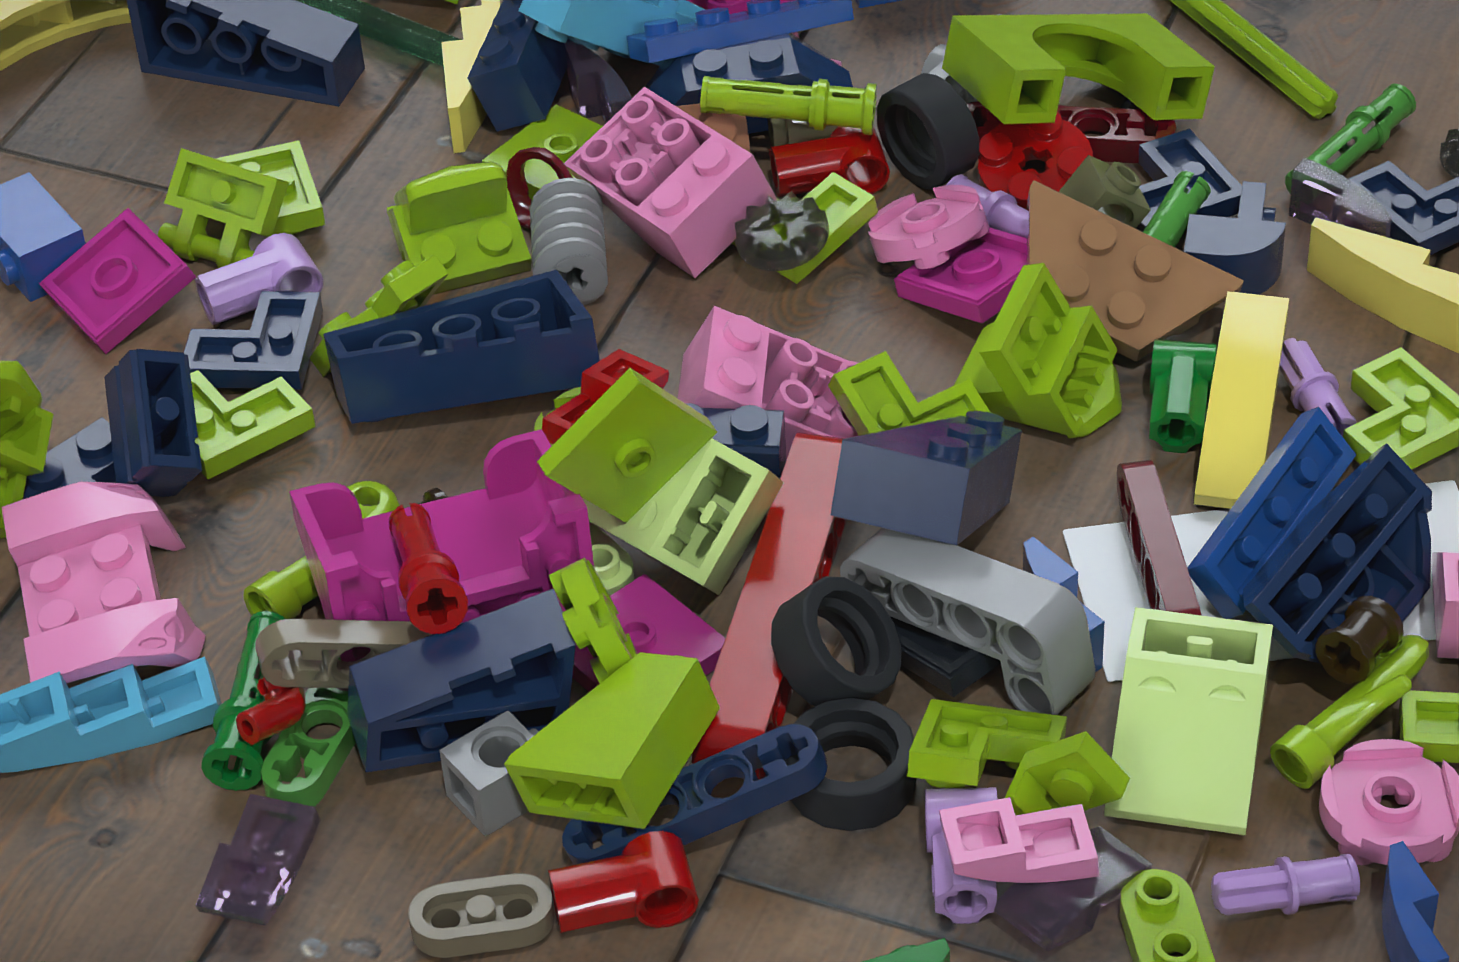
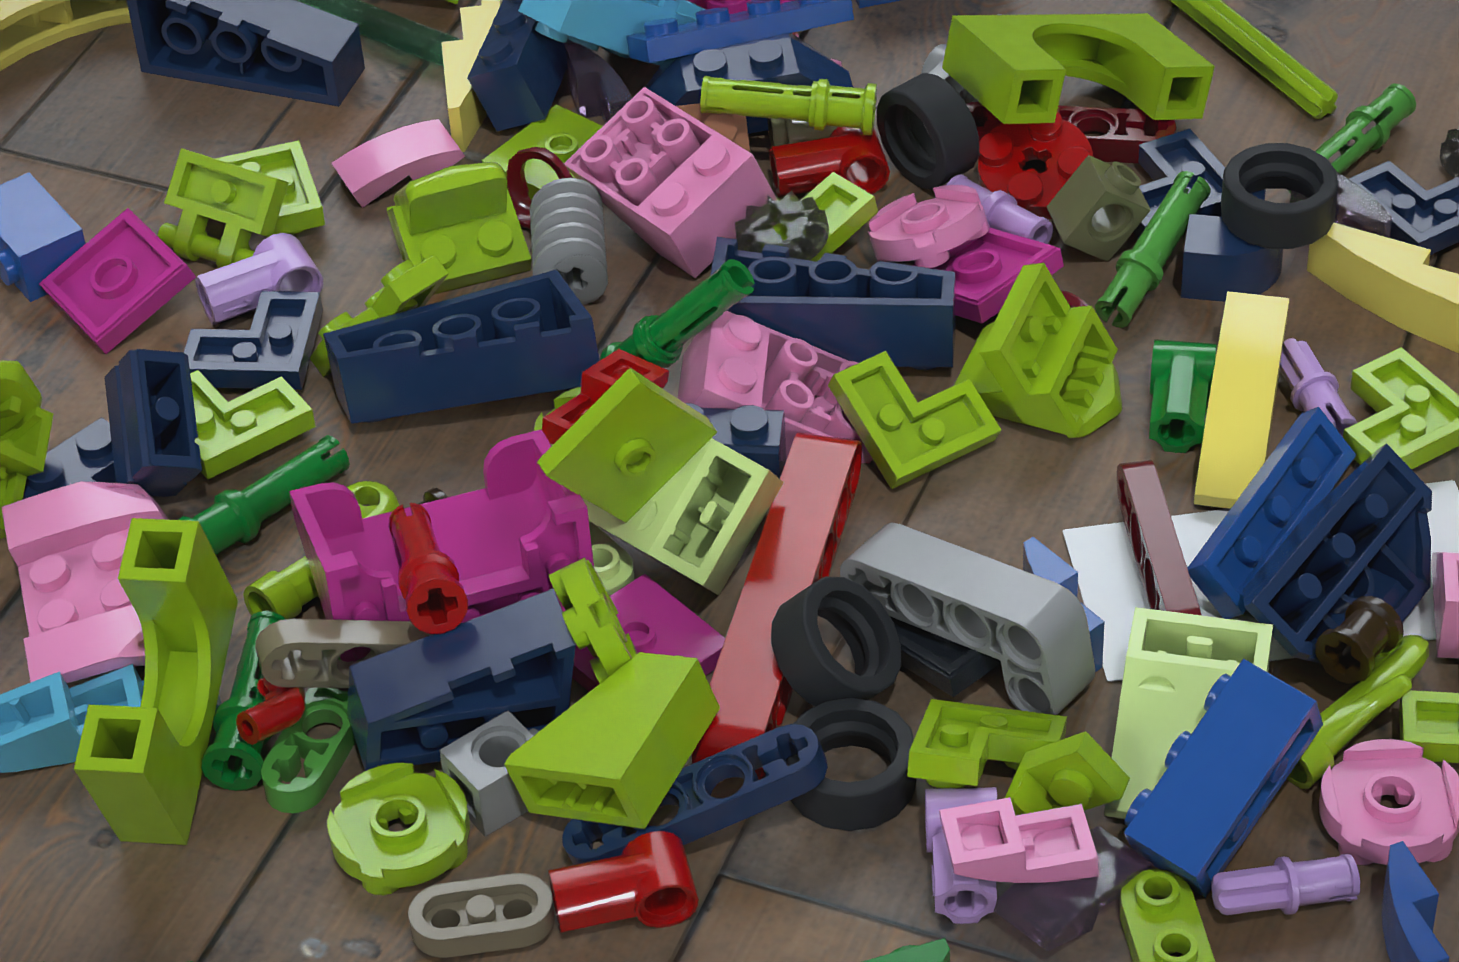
(148, 758): none -> lime arch
(238, 513): none -> green pin
(262, 861): clear purple slope -> none
(395, 155): none -> bright pink slope
(400, 858): none -> lime plate
(663, 336): none -> green pin
(849, 307): none -> dark blue wedge
(929, 476): dark blue wedge -> none
(1127, 276): medium nougat wing -> none
(1222, 775): none -> blue brick
(1273, 223): none -> black tyre

